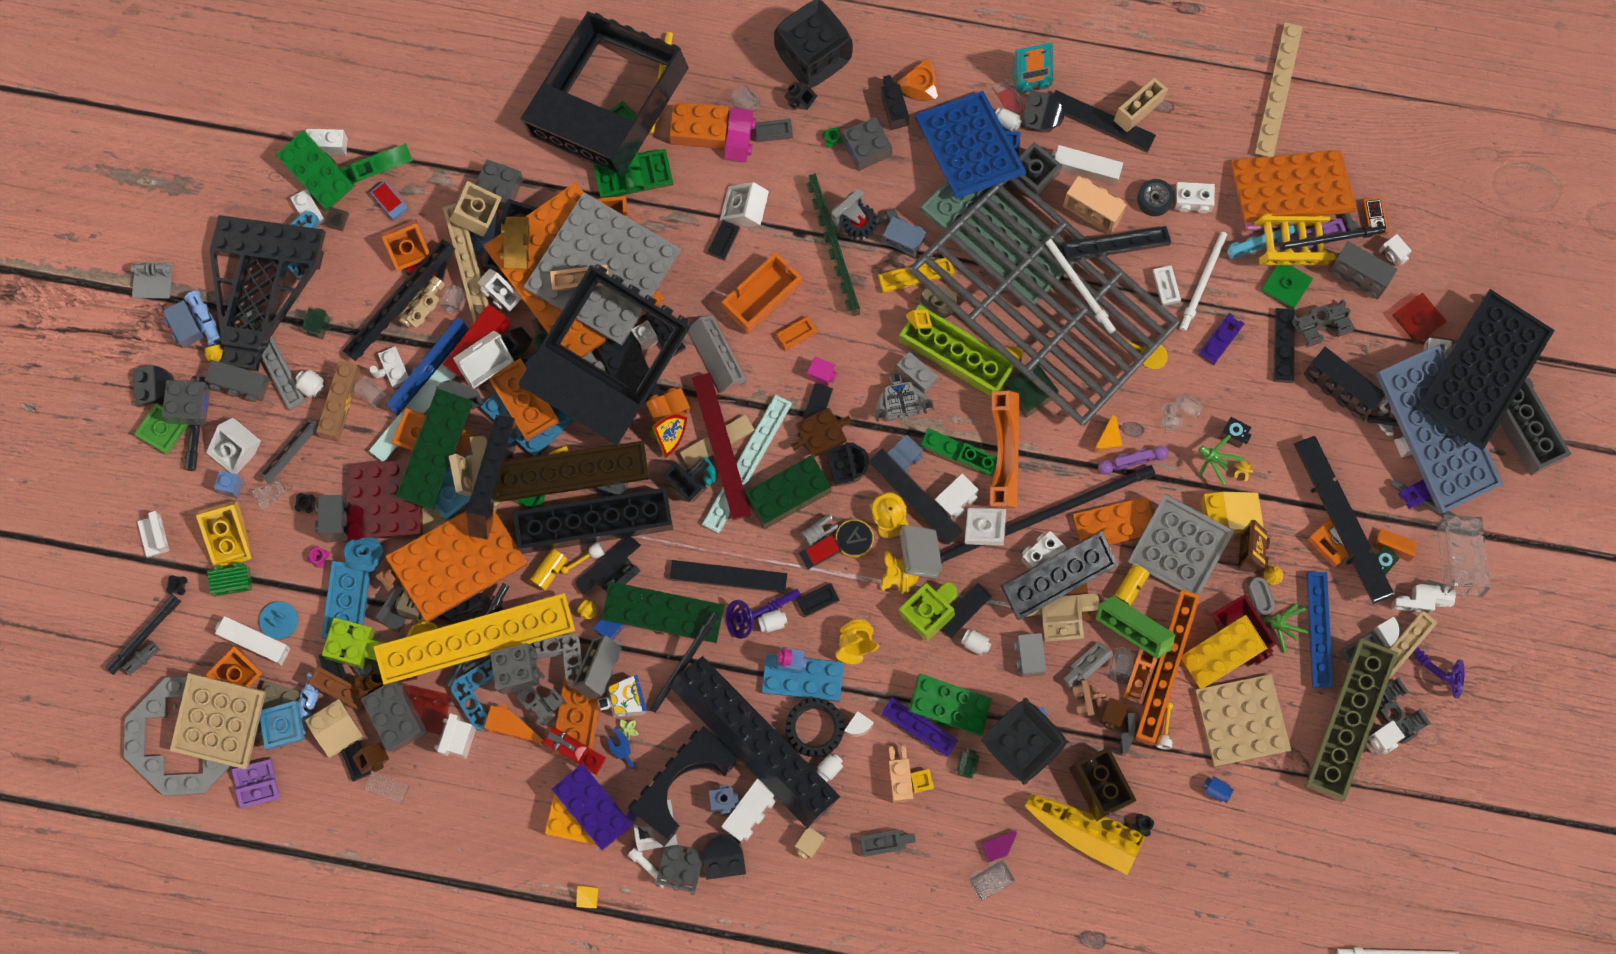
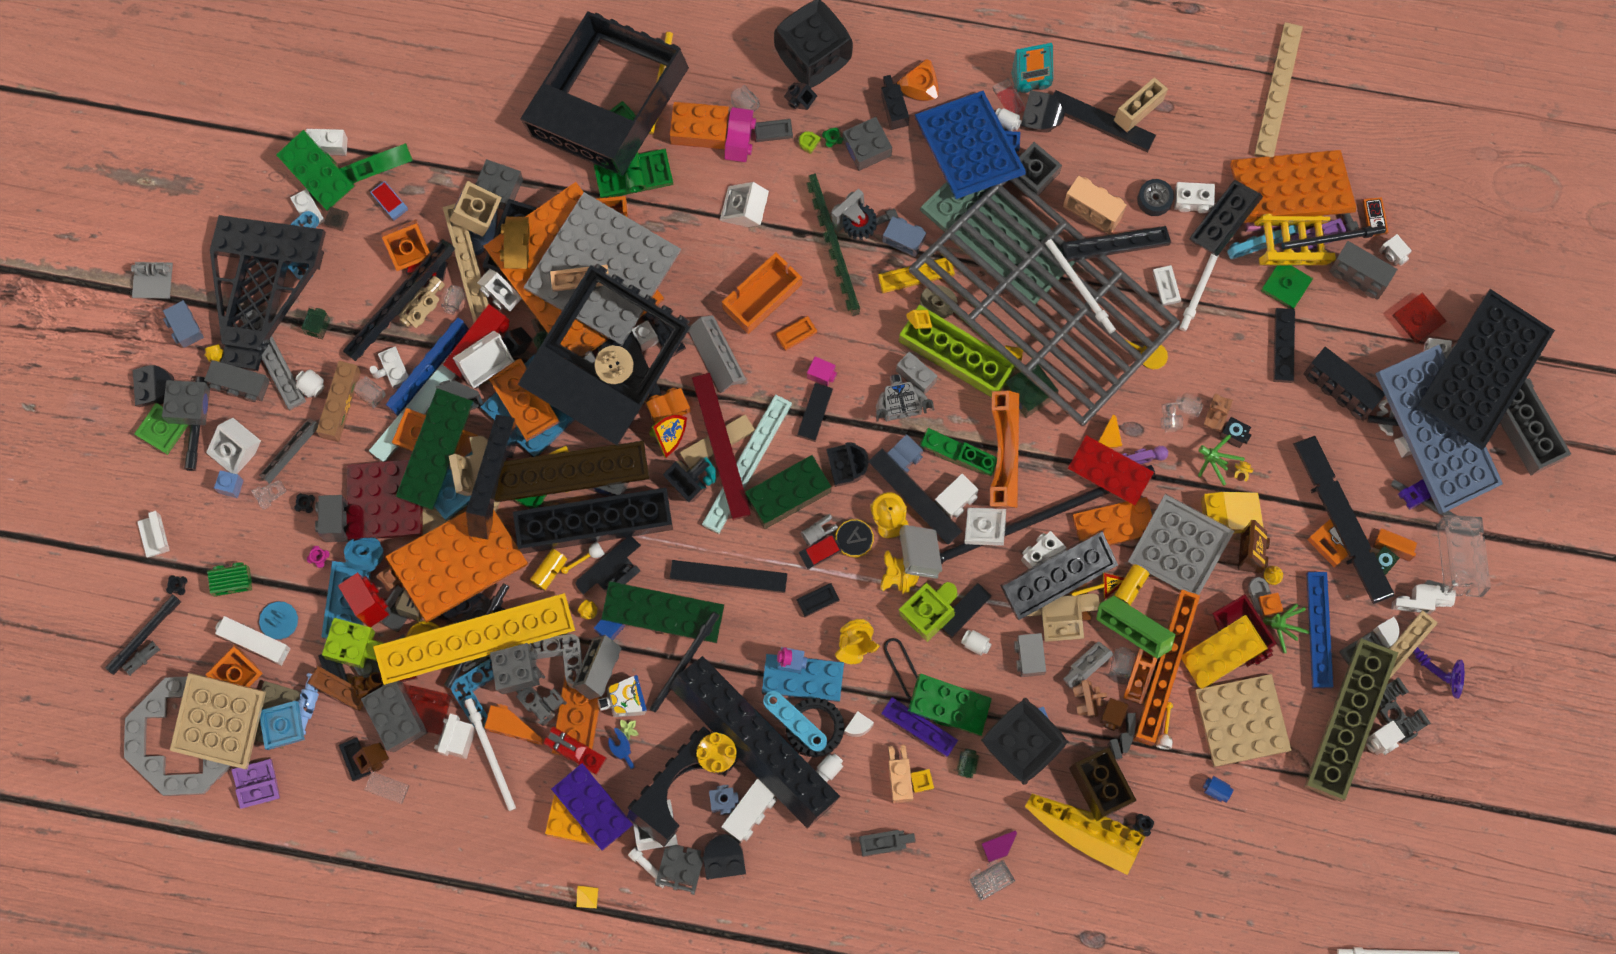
(203, 318): light blue piece -> none
(224, 534): yellow slope -> none
(334, 728): tan slope -> none
(364, 599): none -> red brick
(475, 718): none -> white bar
(610, 356): none -> tan plate
(716, 752): none -> yellow dish
(723, 240): black tile -> none
(748, 617): dark purple dish -> none
(772, 621): white brick -> none
(795, 721): none -> medium azure plate
(809, 141): none -> lime tile
(809, 843): tan brick -> none
(821, 432): reddish brown plate -> none
(893, 666): none -> black piece
(1088, 165): white brick -> none
(1110, 584): none -> piece
(1111, 470): none -> red plate
(1115, 749): none -> dark grey tile
(1217, 413): none -> nougat hips
(1221, 339): dark purple plate -> none
(1225, 217): none -> black tile
(1270, 604): none -> orange plate
(1310, 323): dark grey piece -> none

